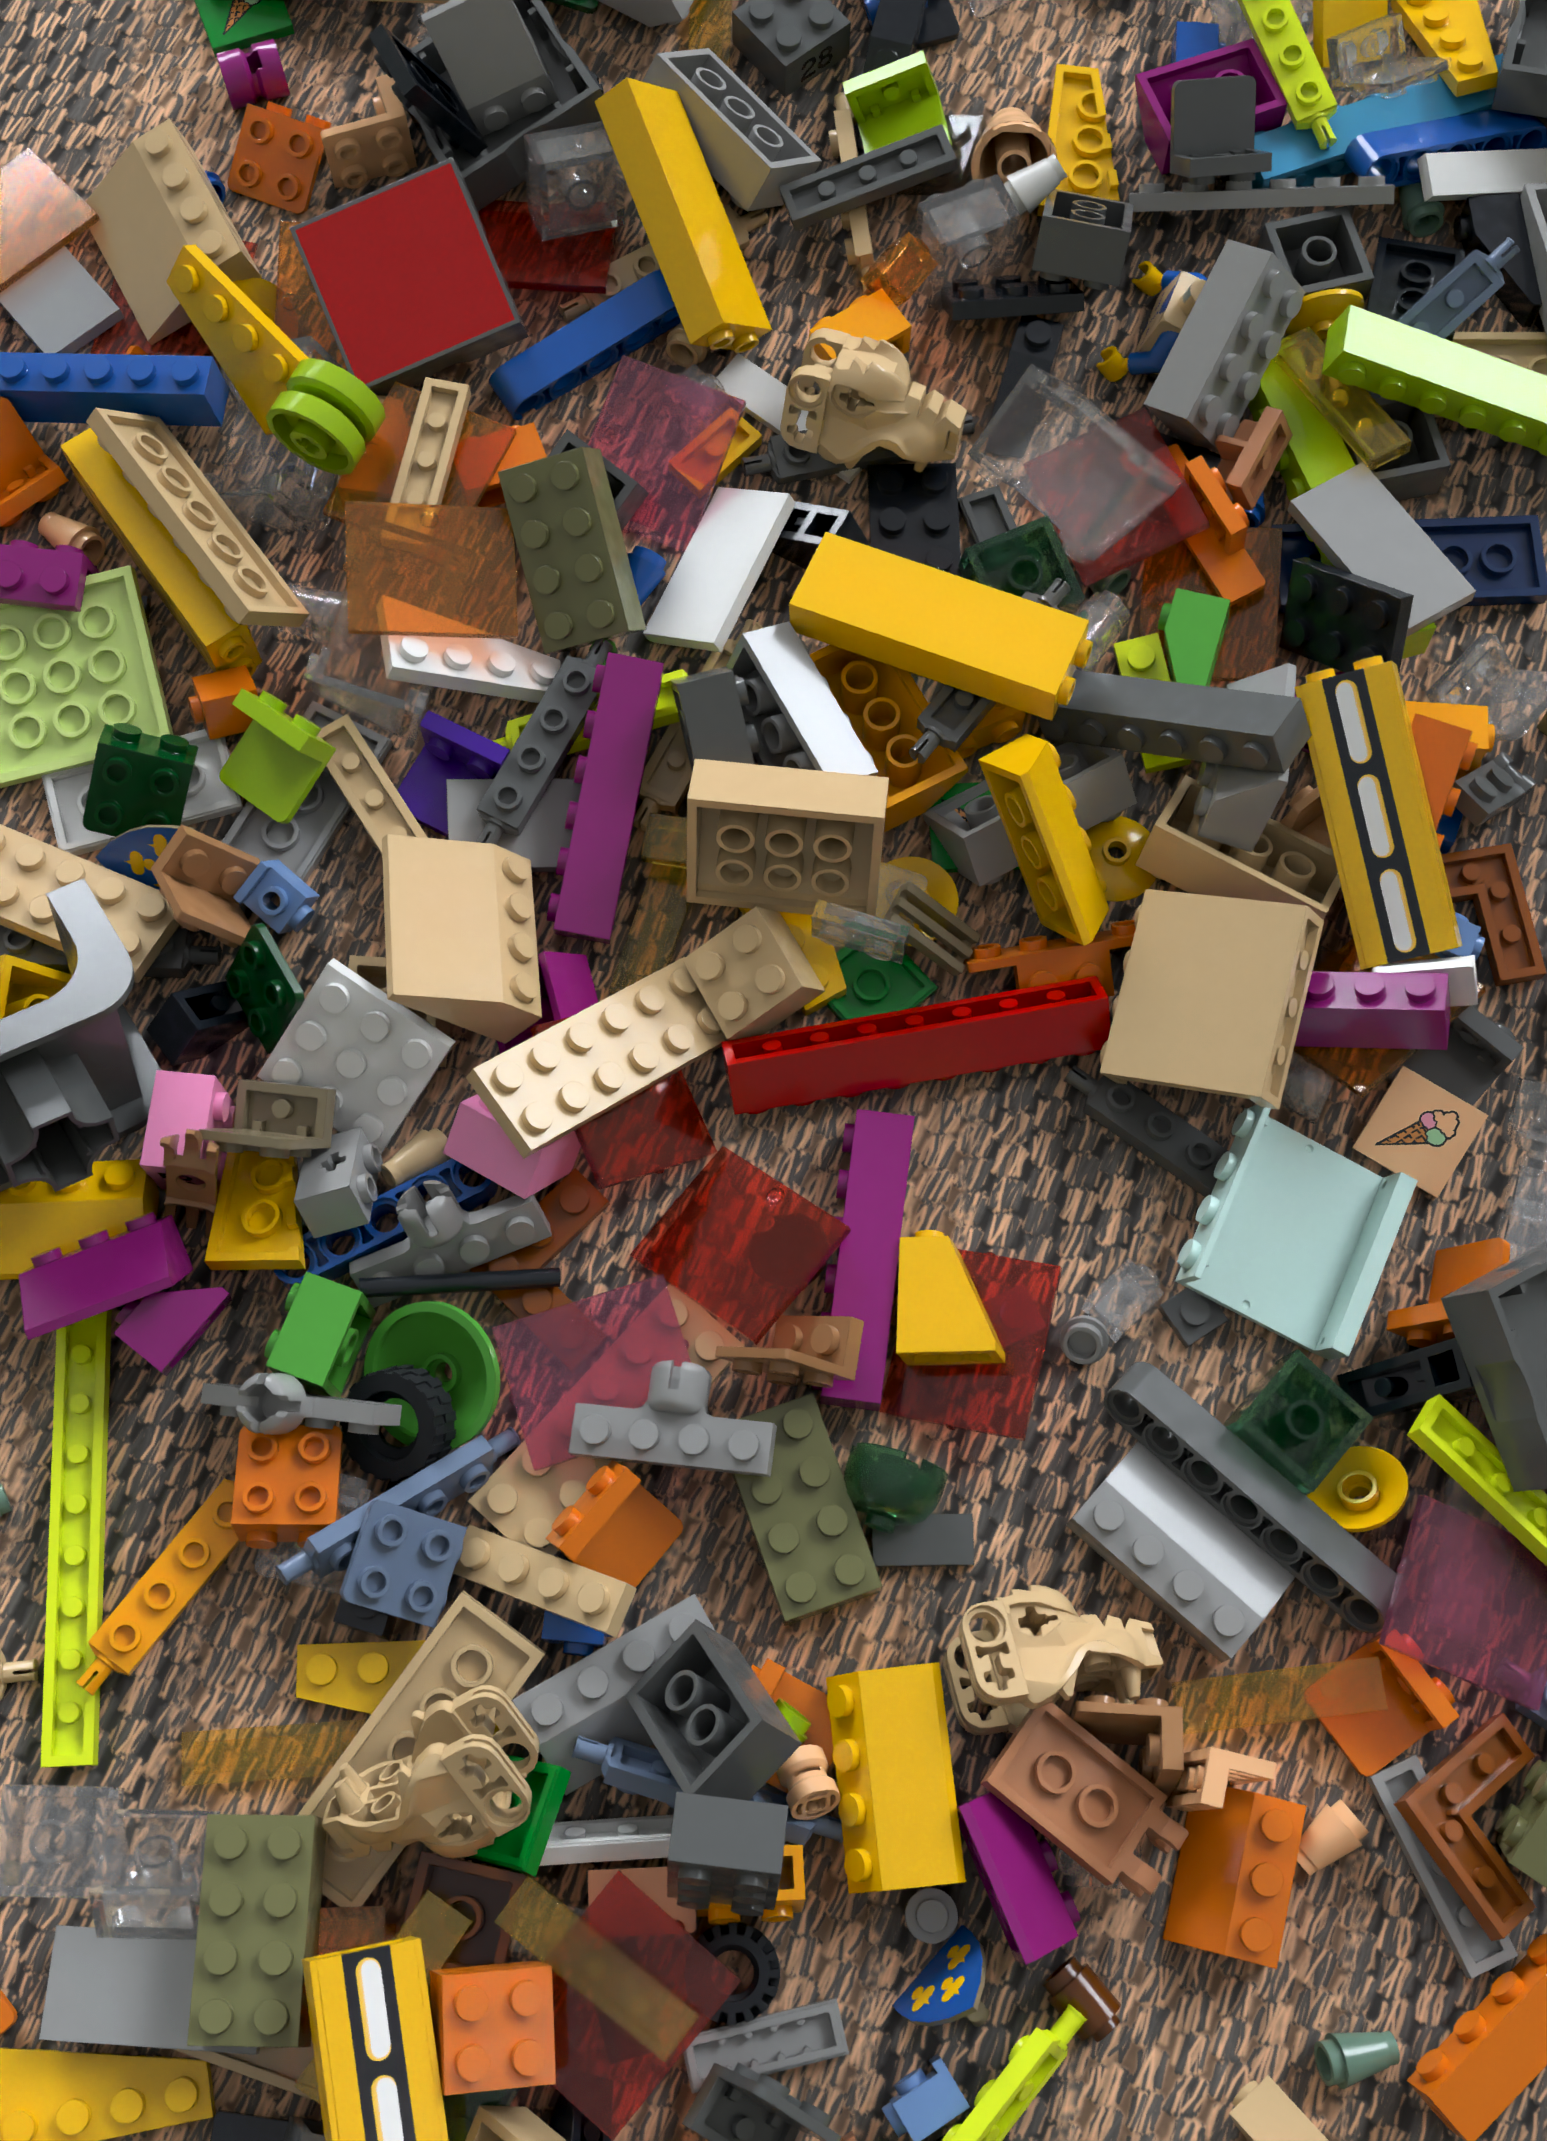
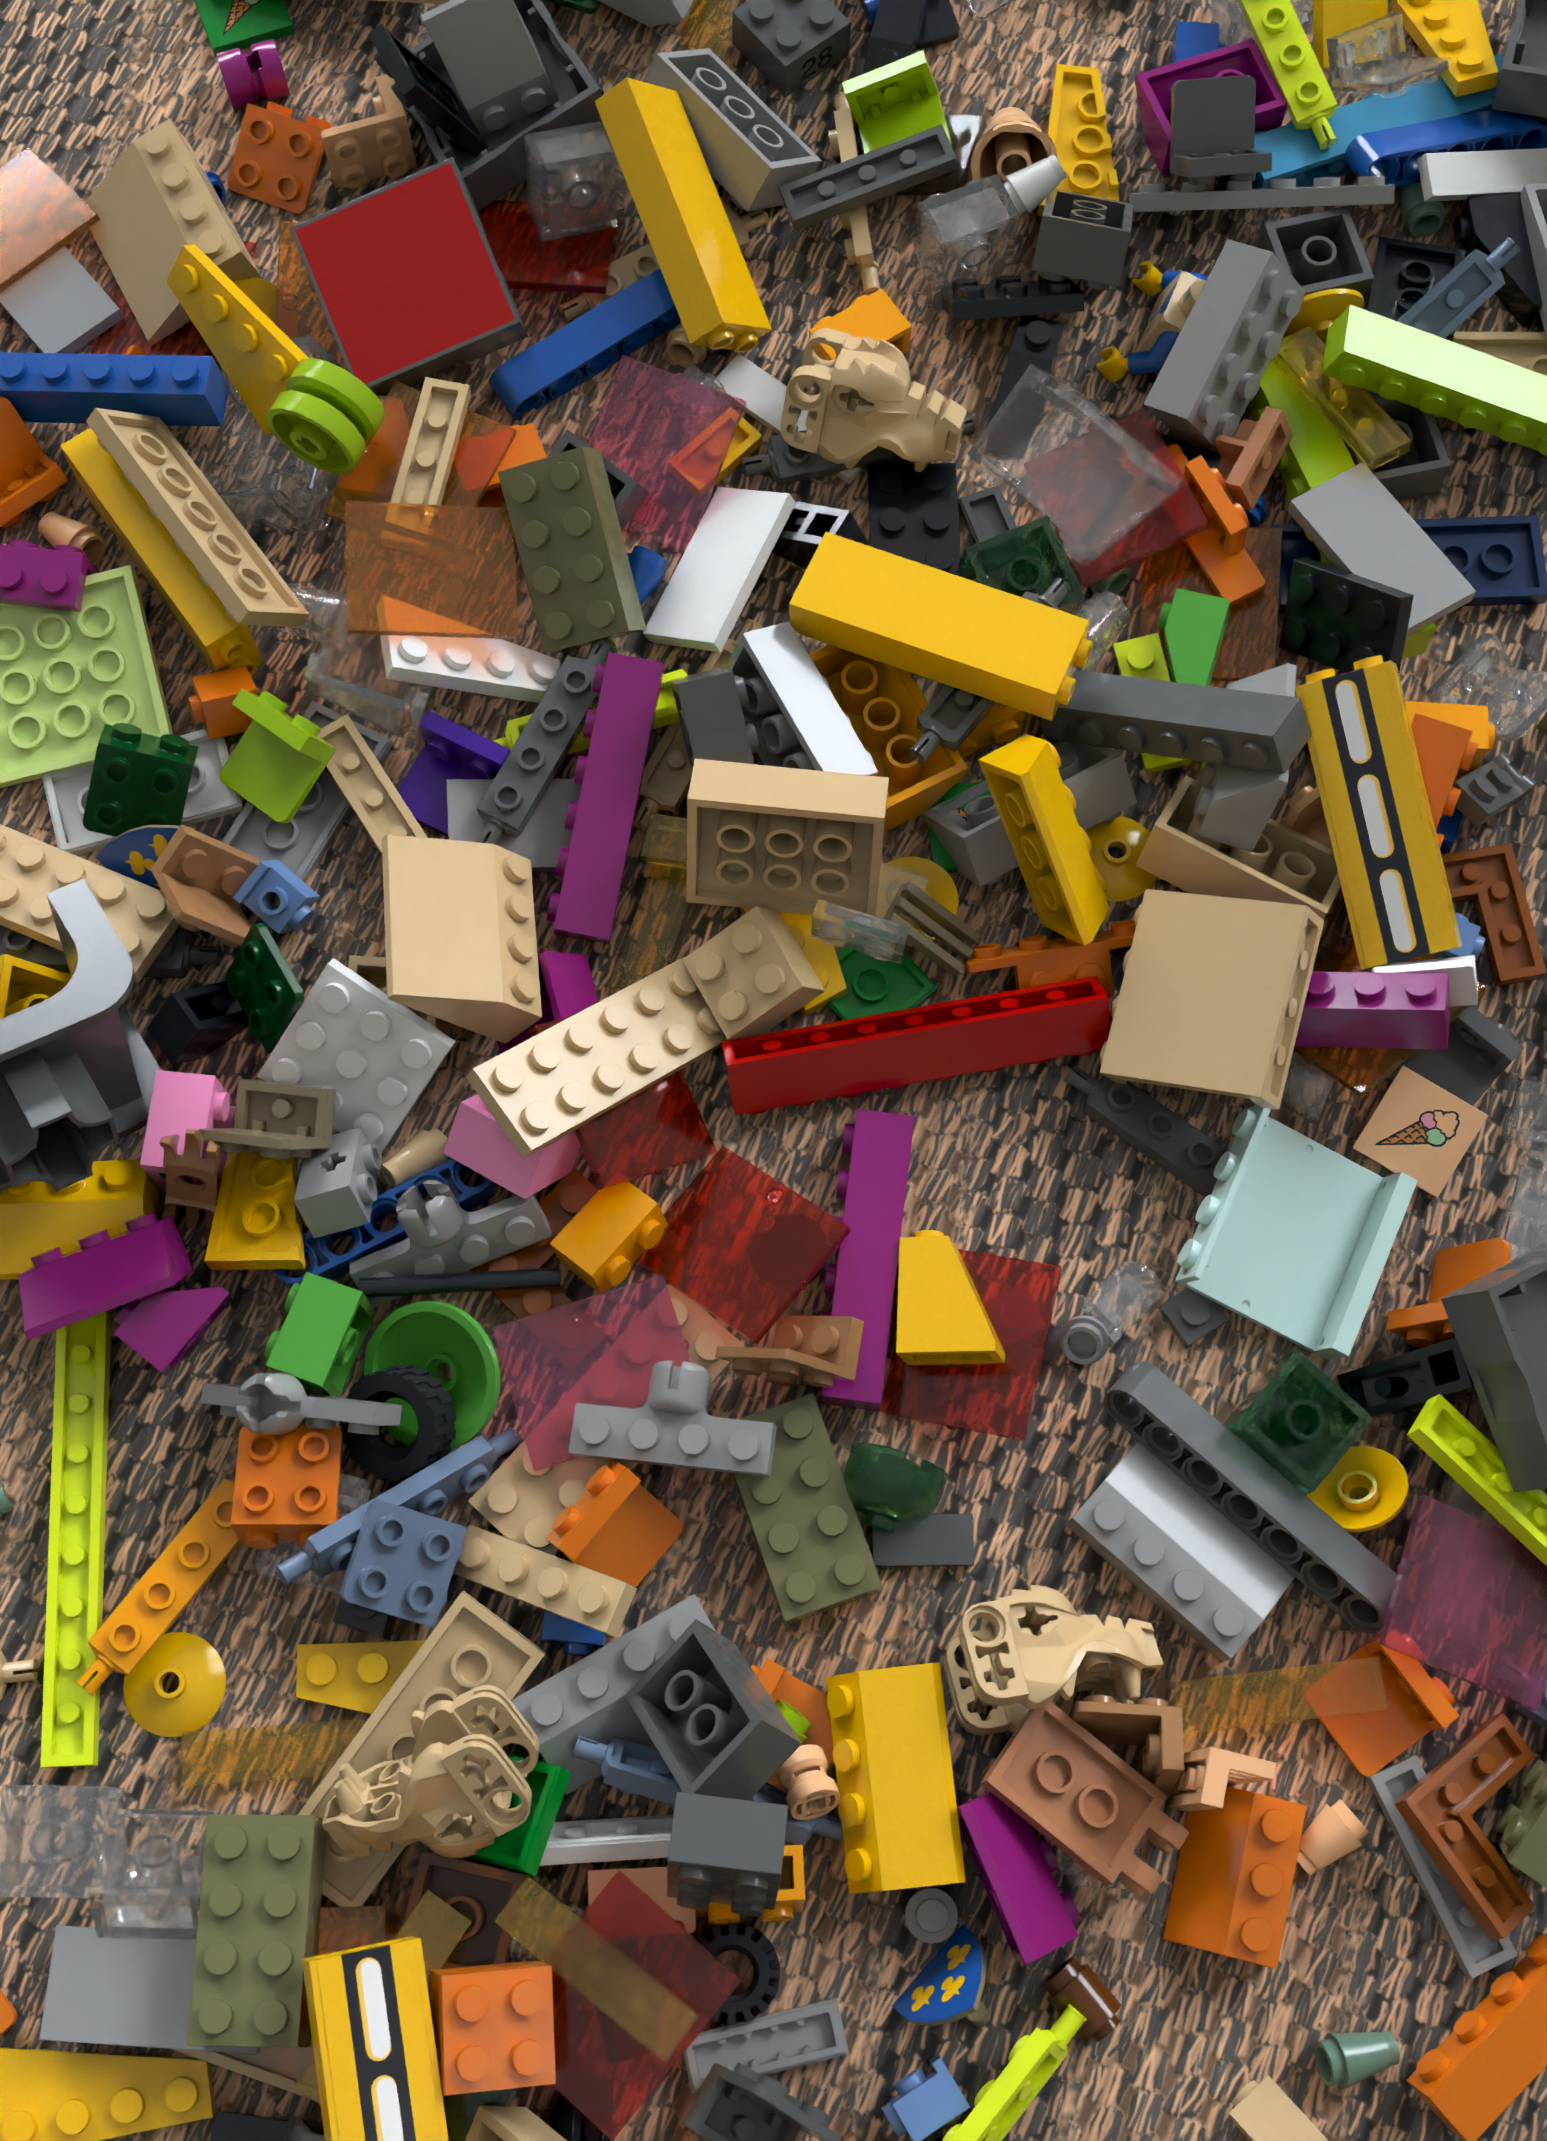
(199, 1690): none -> yellow dish
(609, 1235): none -> light orange brick
(900, 269): clear orange brick -> none

